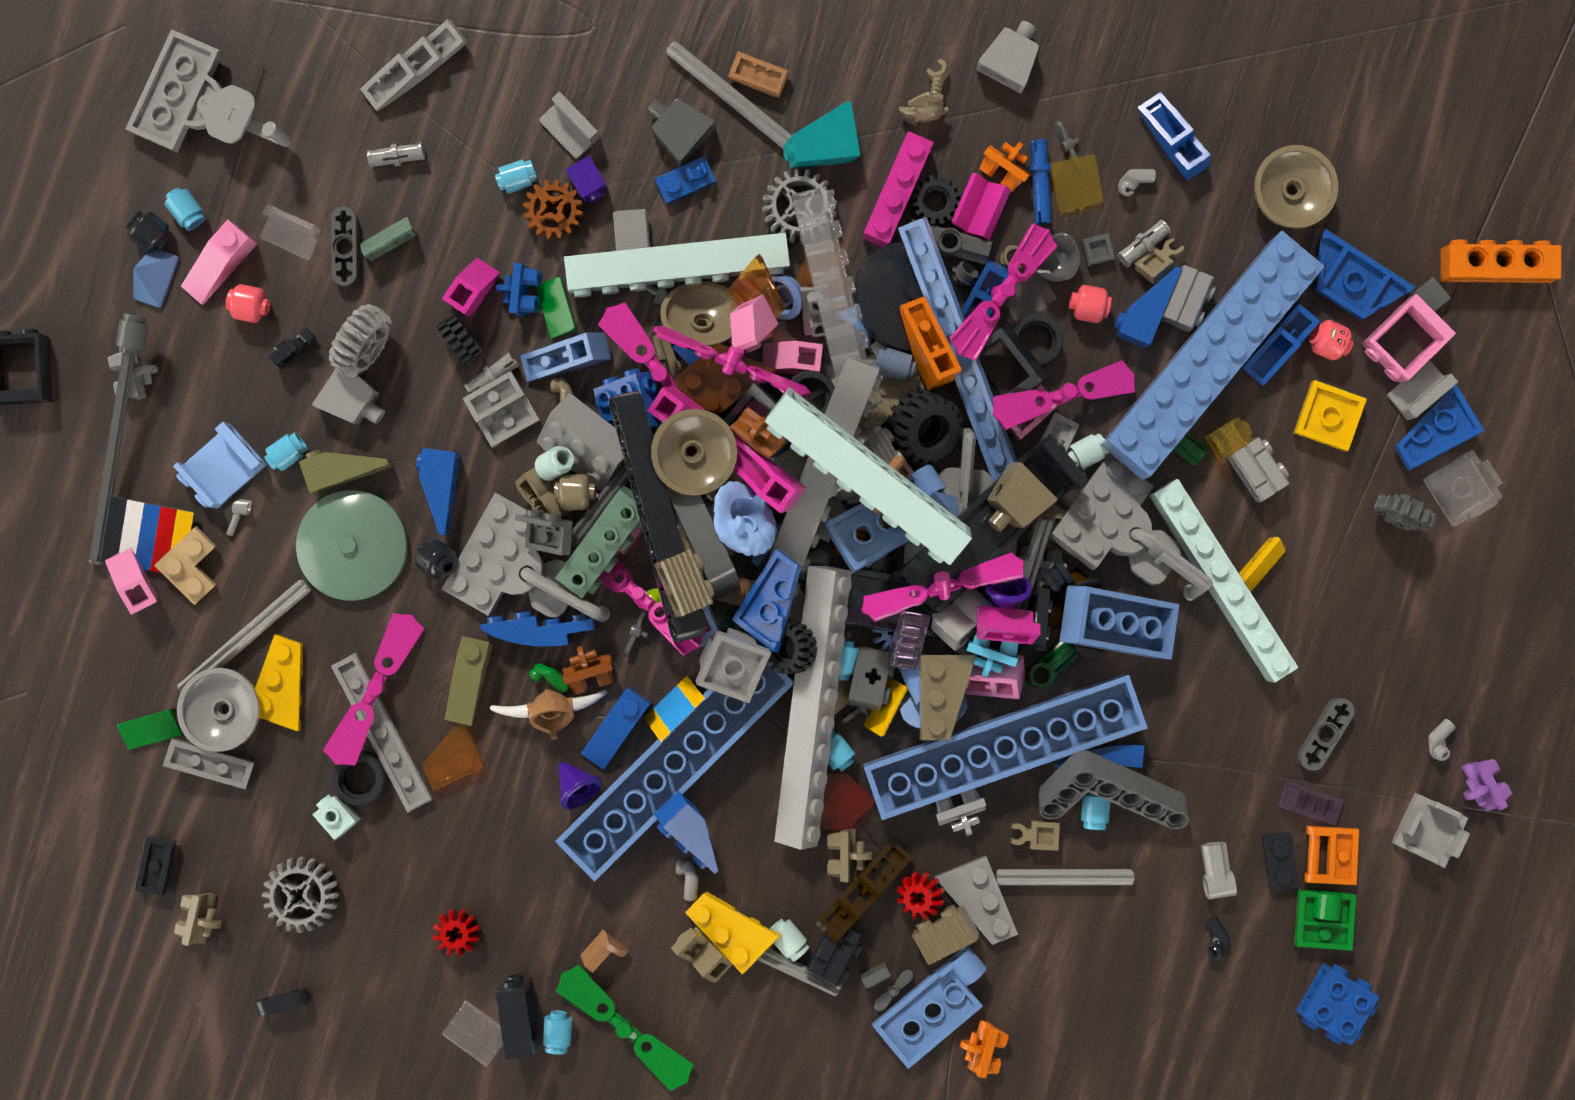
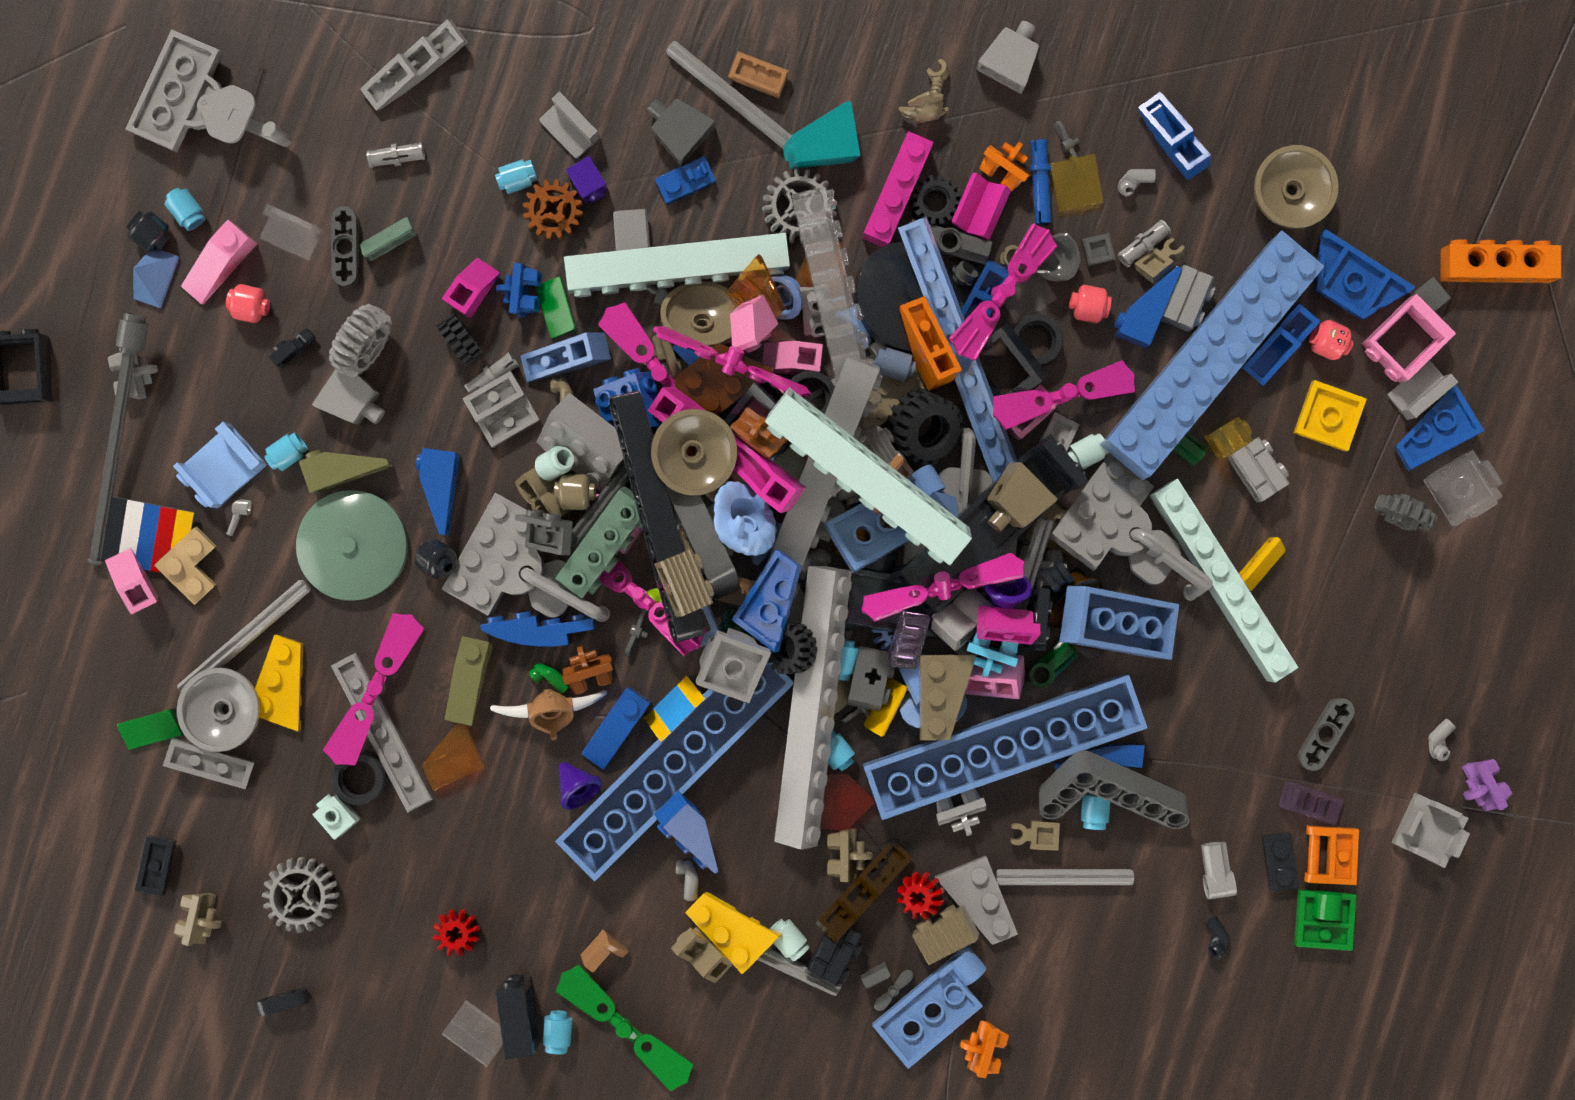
(1338, 1004): blue brick -> none

